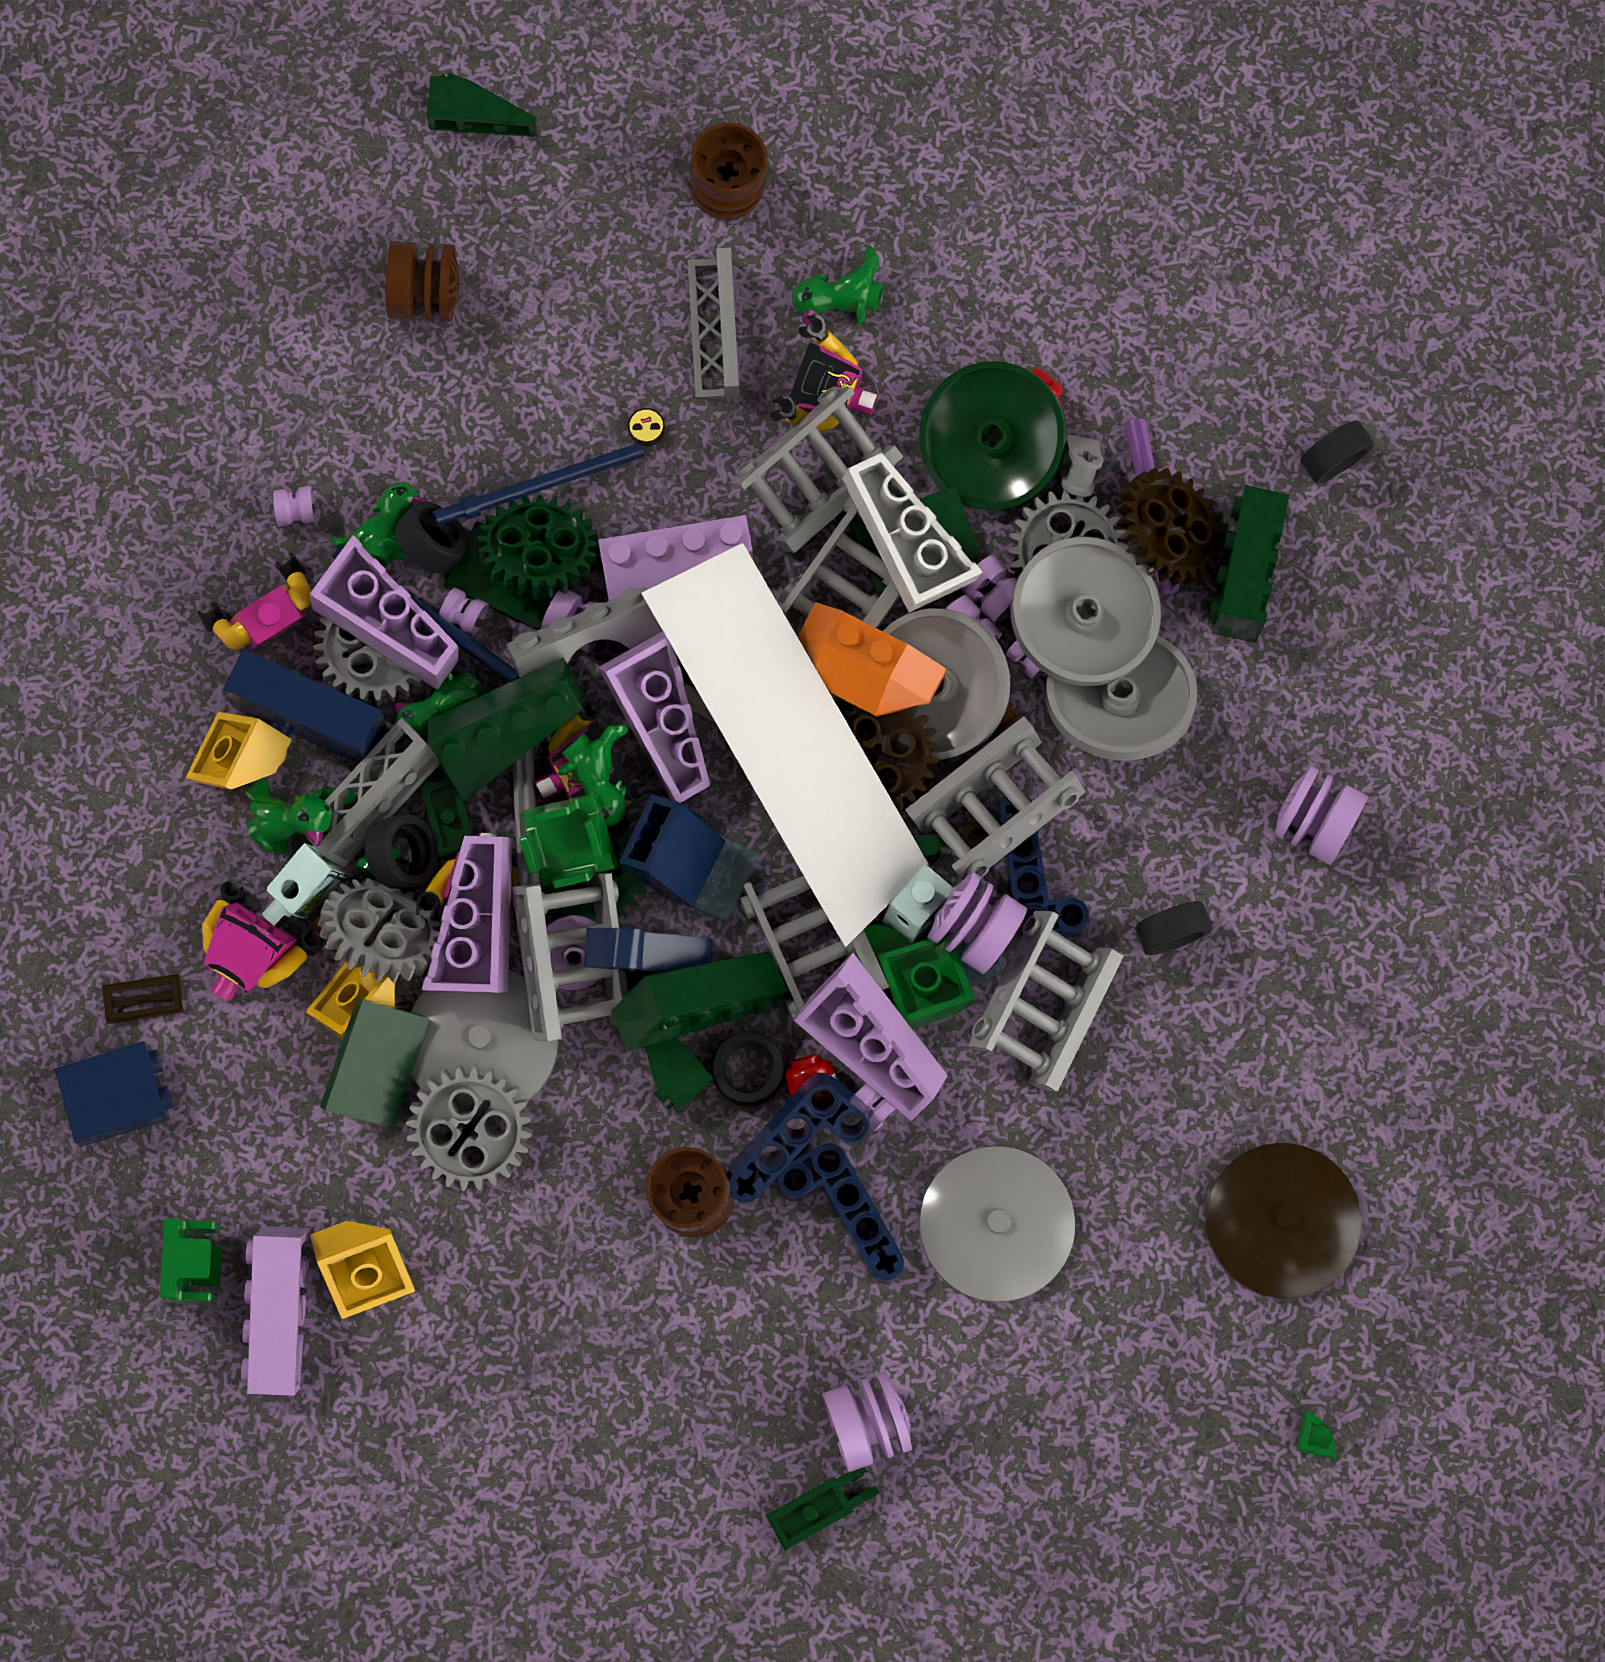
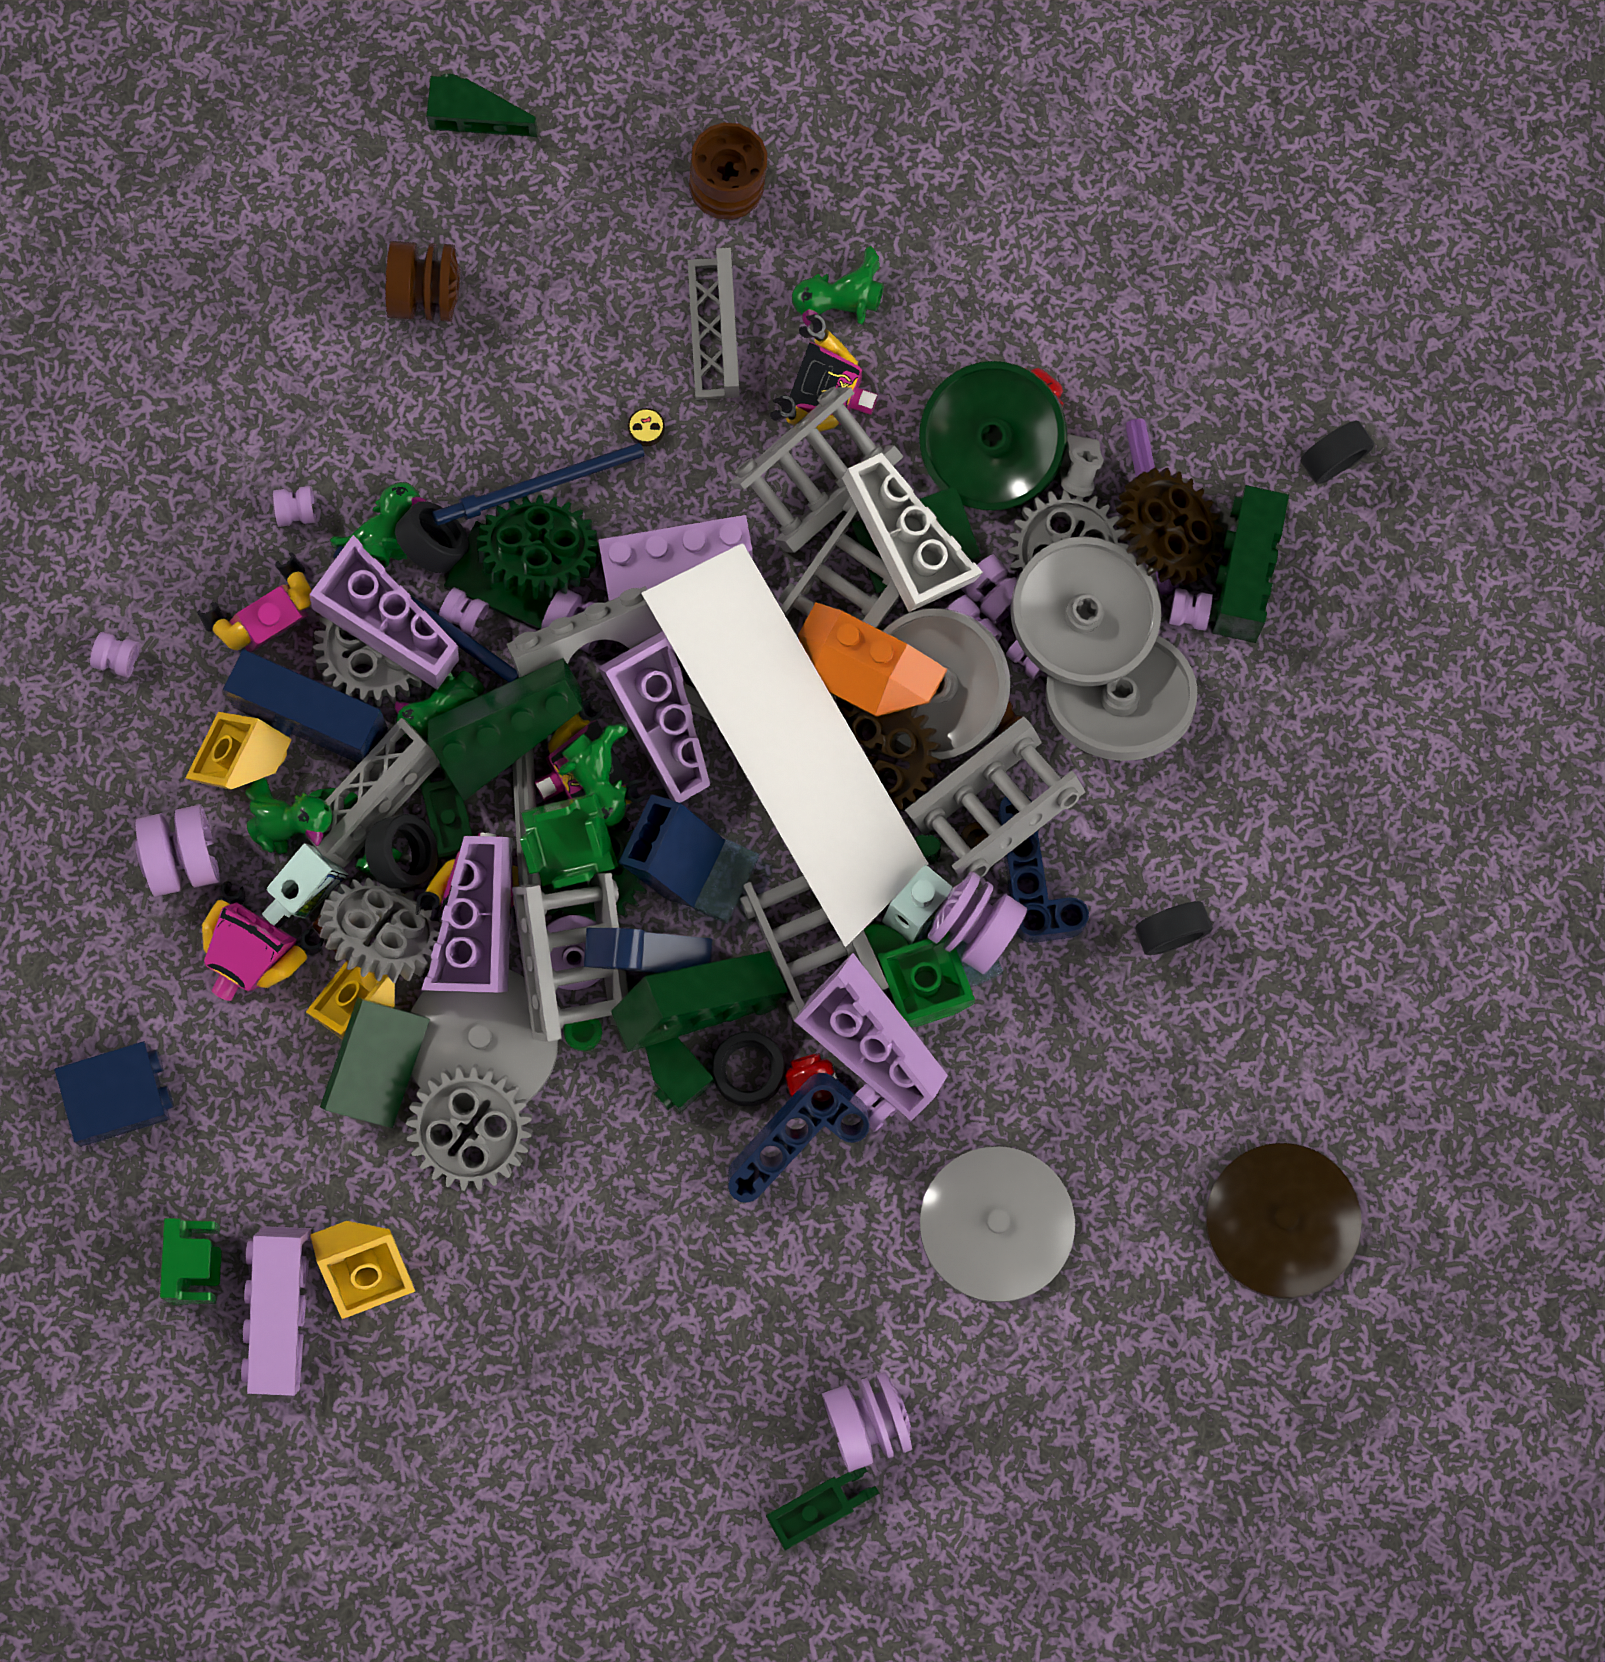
(114, 654): none -> lavender wheel
(167, 852): none -> lavender wheel
(175, 995): dark brown tile -> none
(583, 1034): none -> green tile
(668, 1188): reddish brown wheel -> none
(848, 1215): dark blue beam -> none
(1080, 1001): light grey fence -> none
(1190, 609): none -> lavender wheel
(1316, 1437): green tile -> none
(1320, 815): lavender wheel -> none

